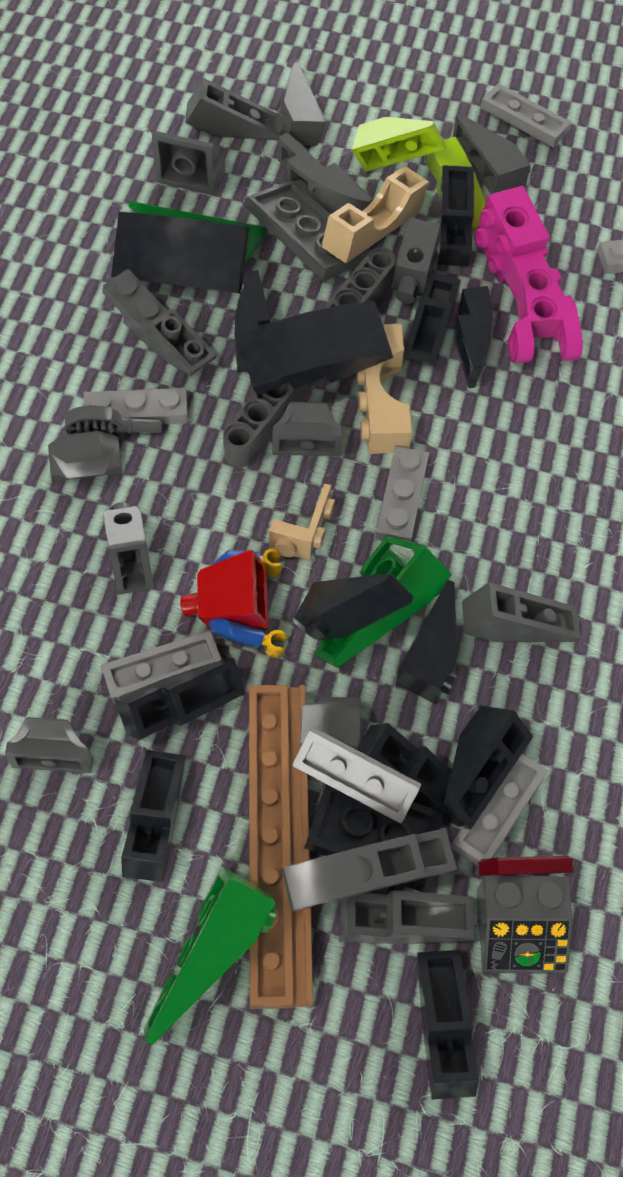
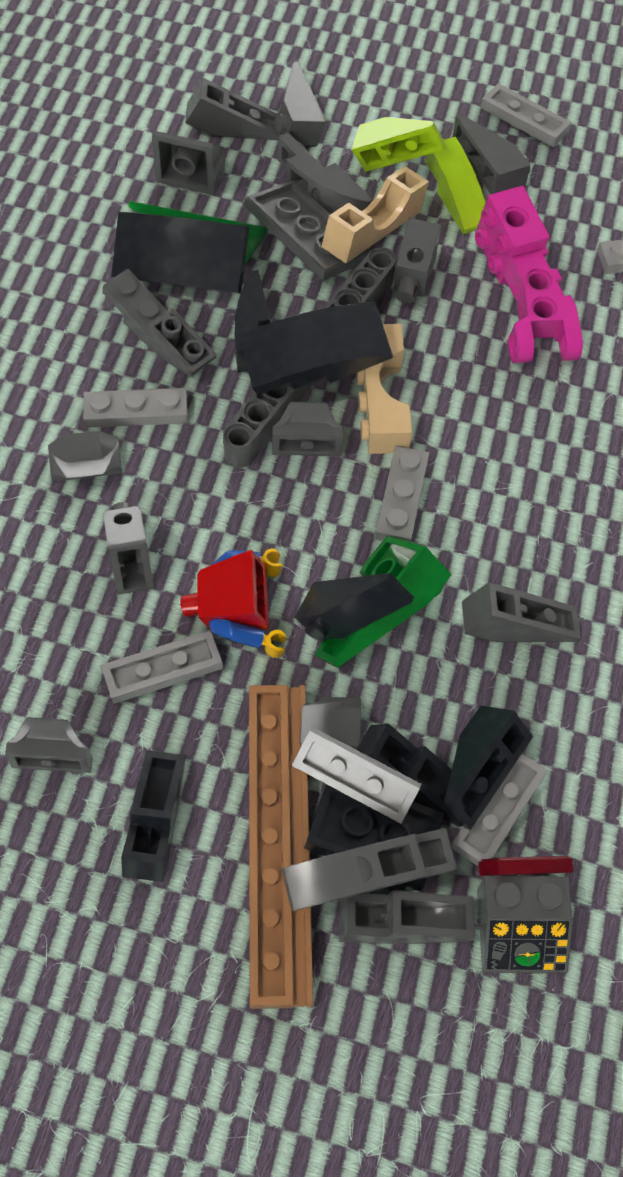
(107, 420): dark grey piece -> none
(179, 698): black slope -> none
(229, 925): green wedge -> none
(300, 541): tan bracket -> none
(432, 319): black slope -> none
(433, 654): black slope -> none
(446, 1025): black slope -> none
(456, 215): black slope -> none
(473, 331): black slope -> none

